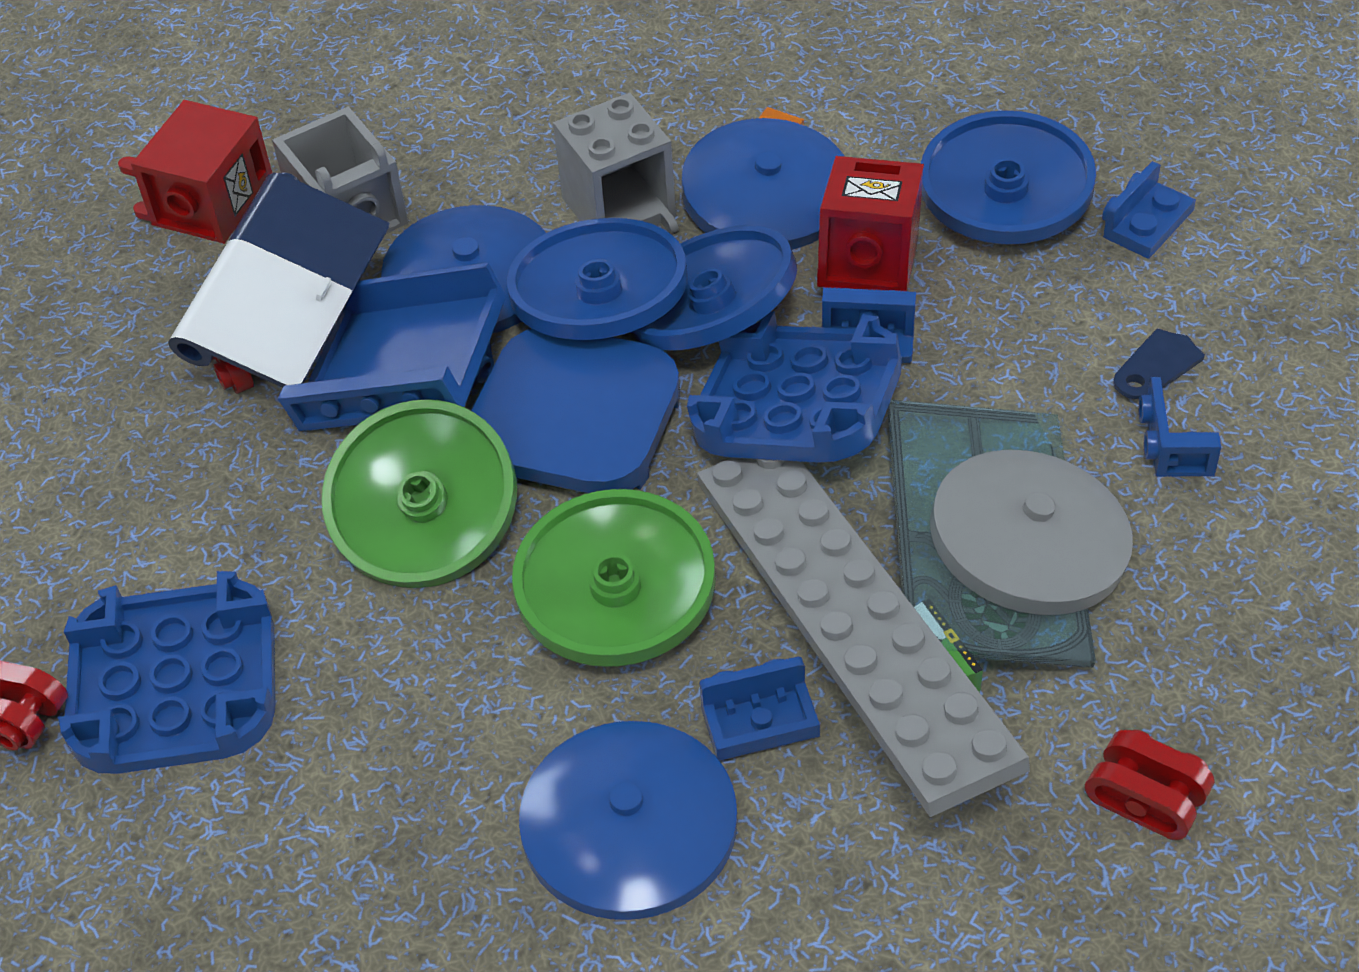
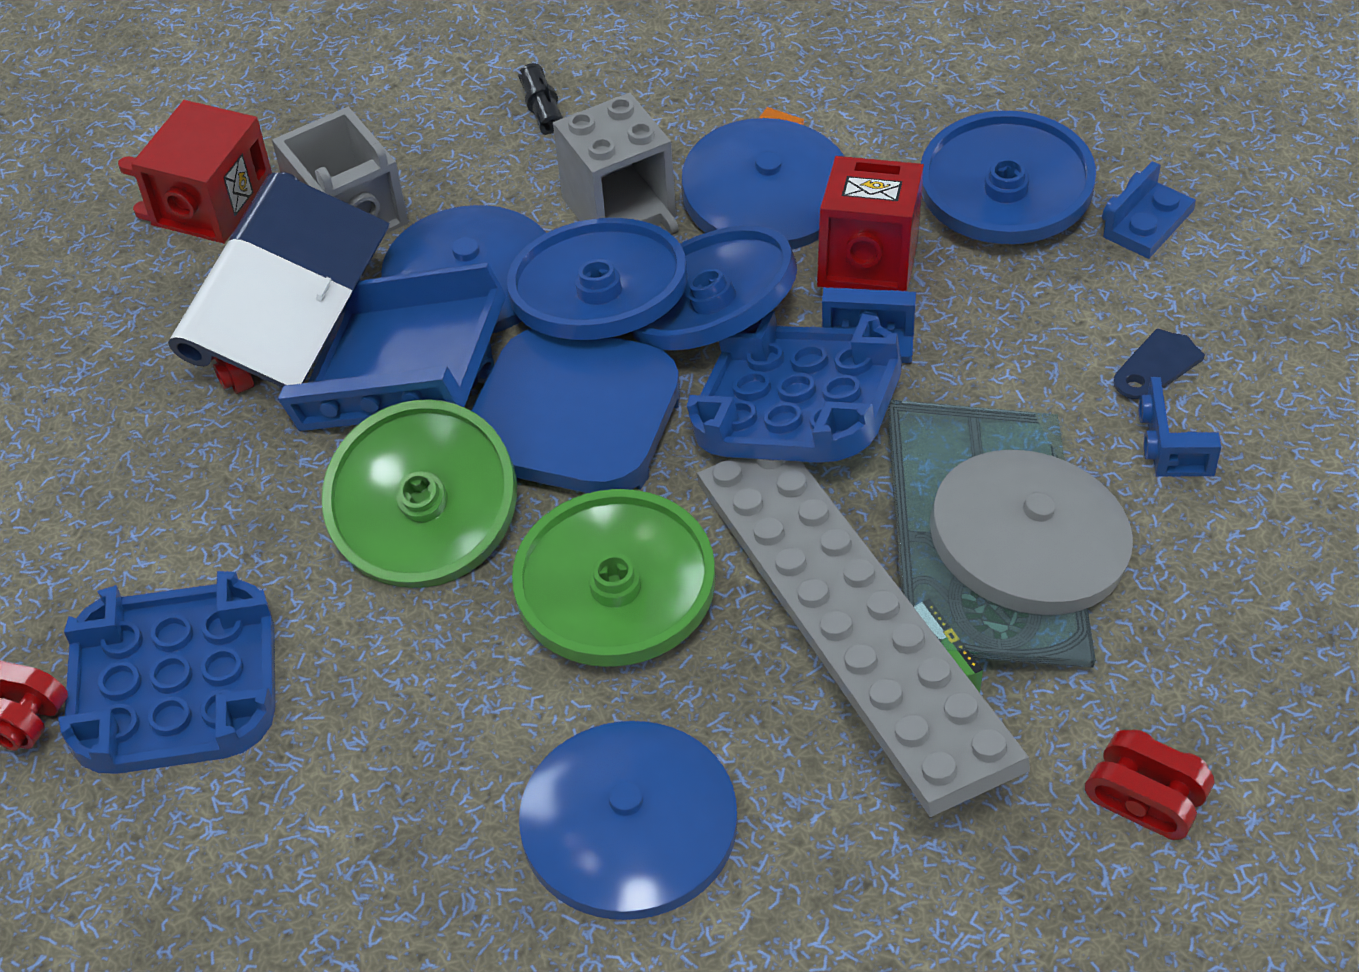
(540, 97): none -> black pin
(758, 708): blue bracket -> none

